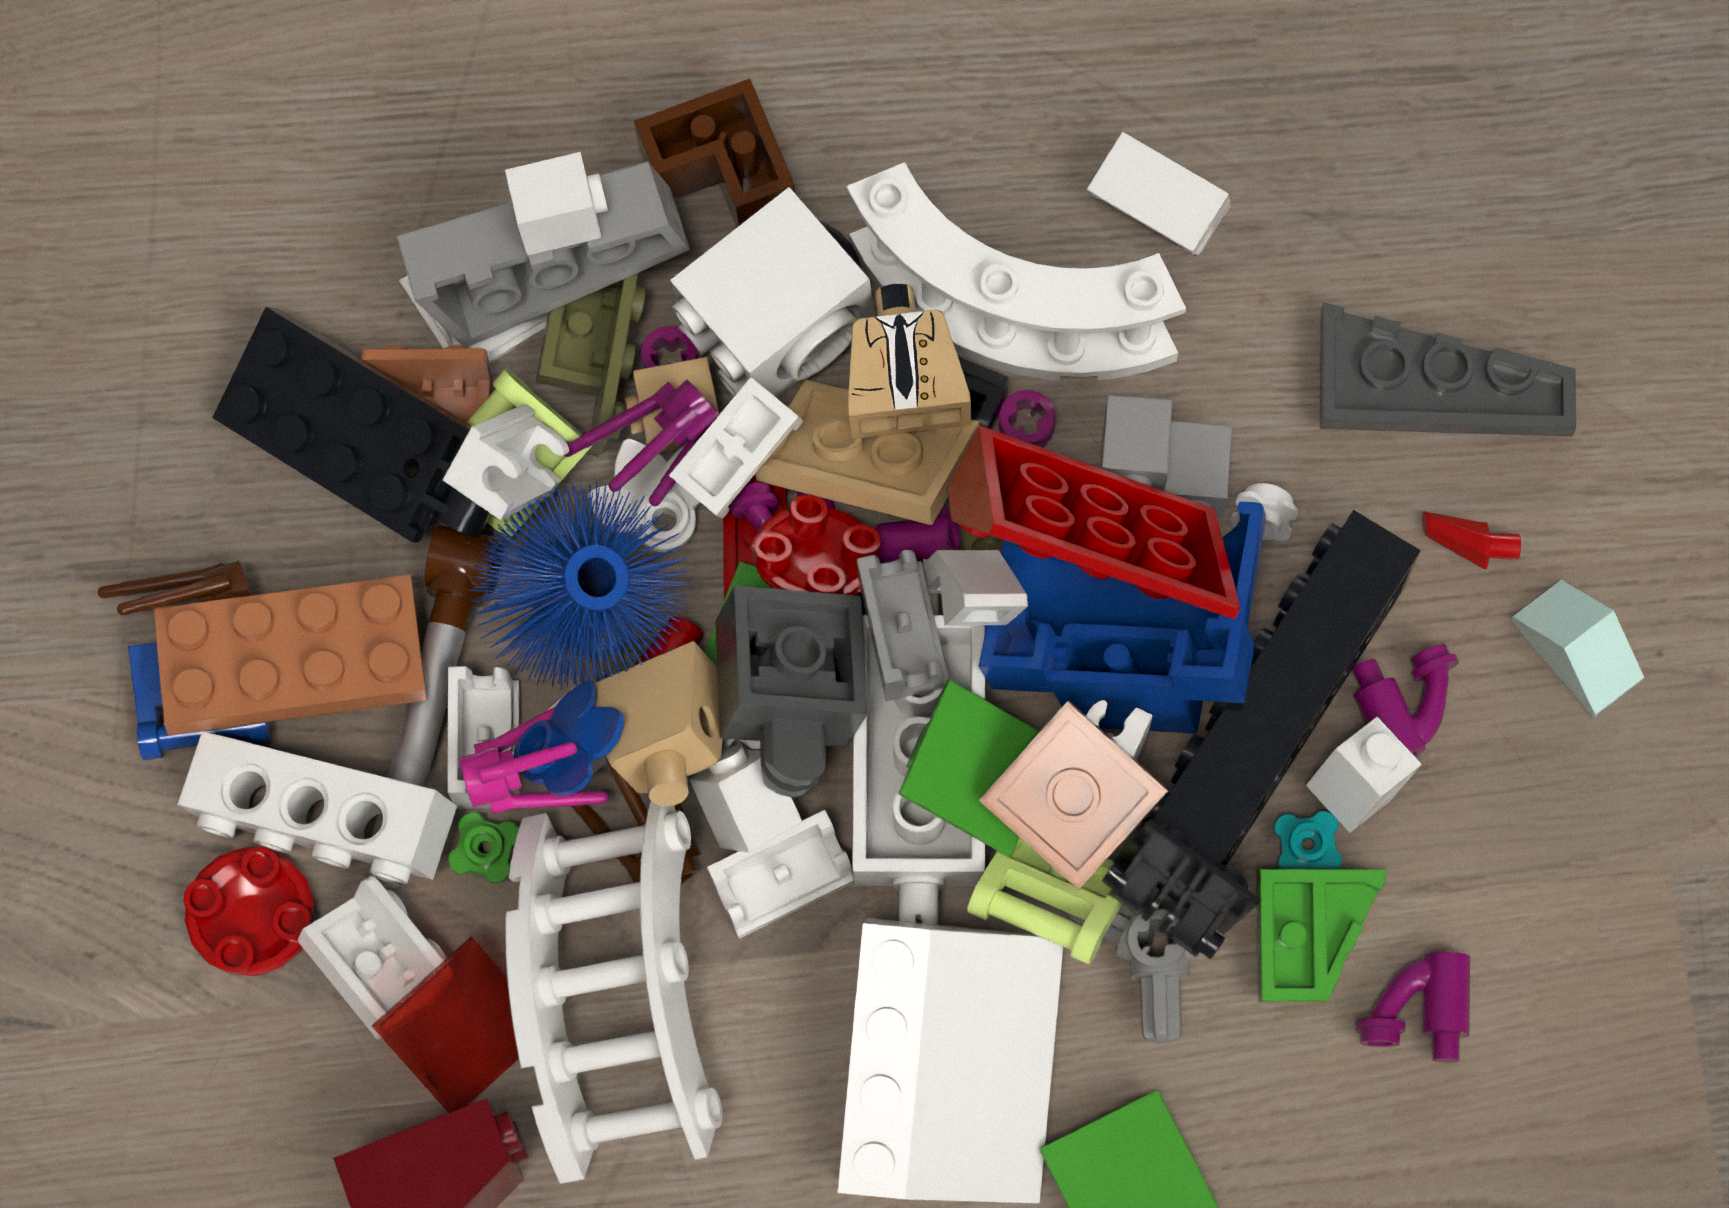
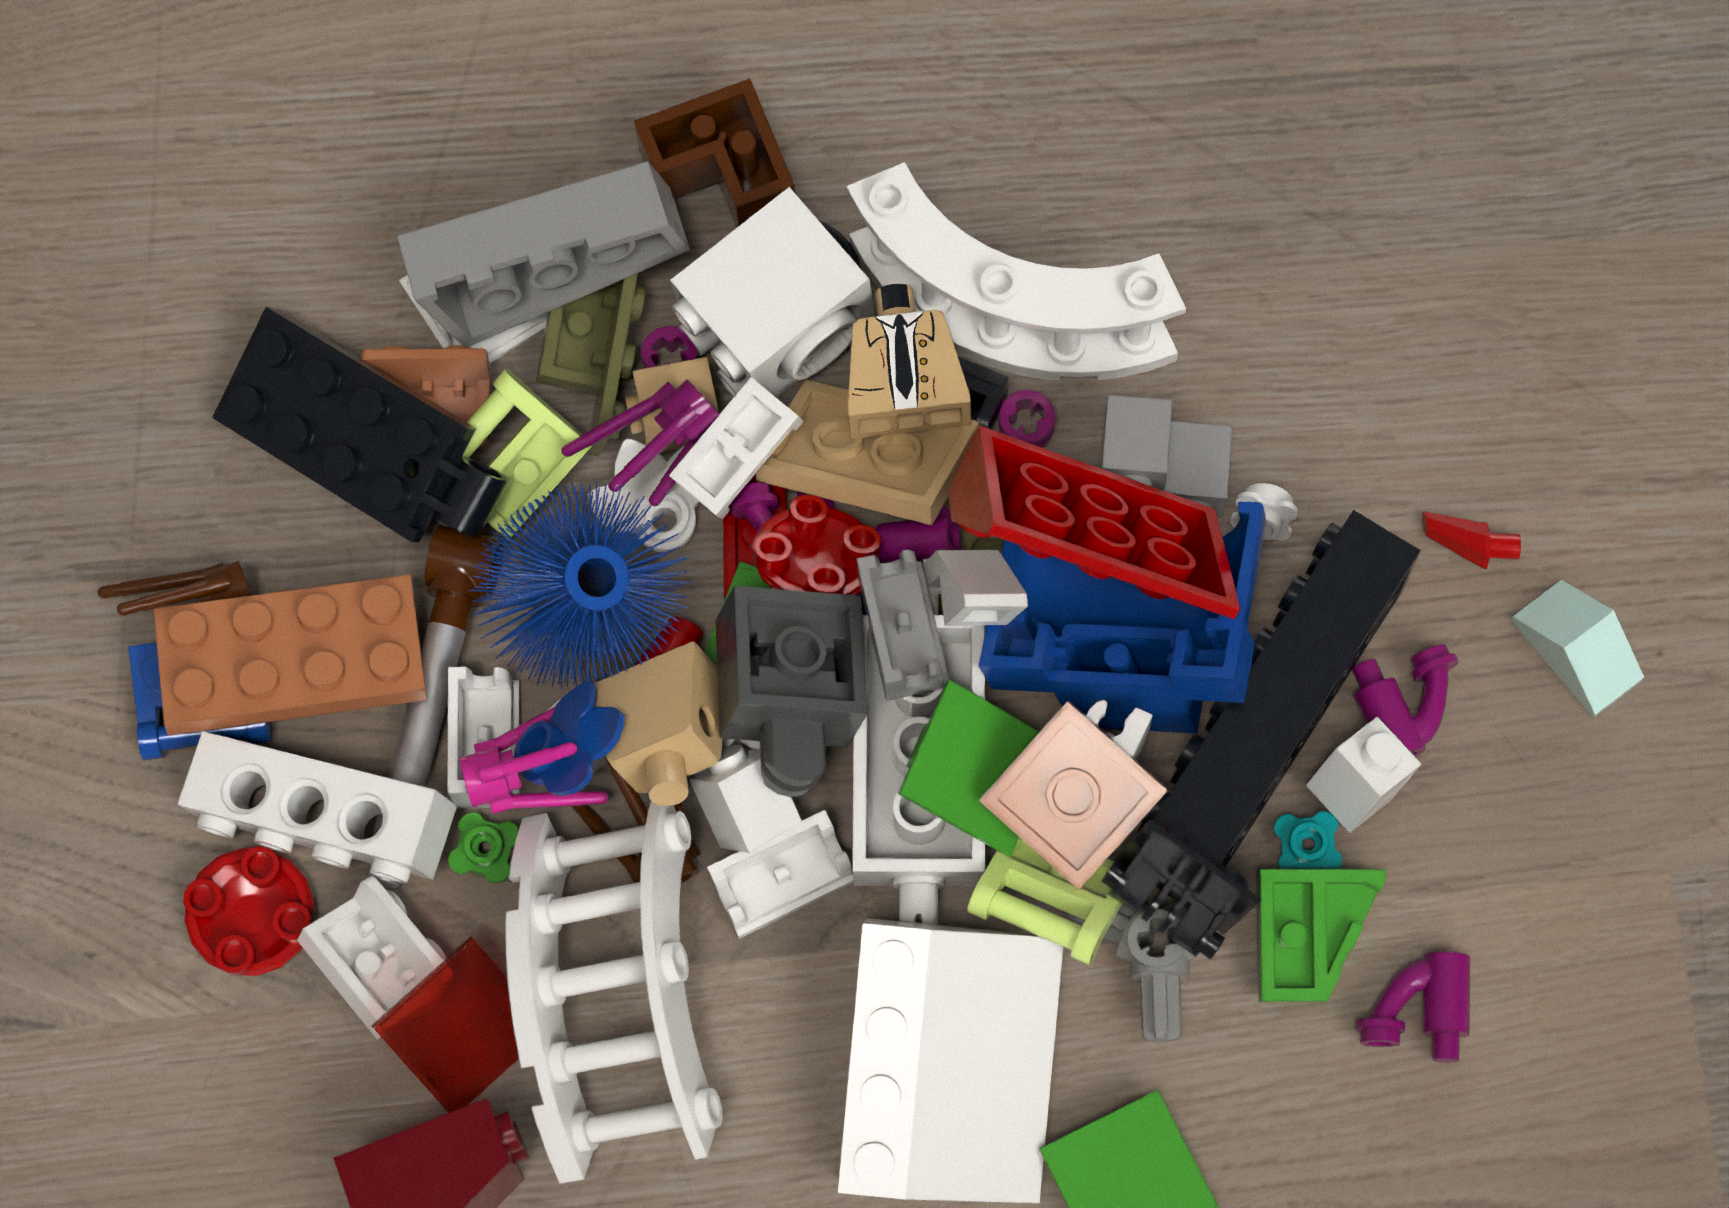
(499, 462): white hinge -> none
(556, 203): white brick -> none
(1160, 194): white hinge -> none
(1419, 382): dark grey wing -> none

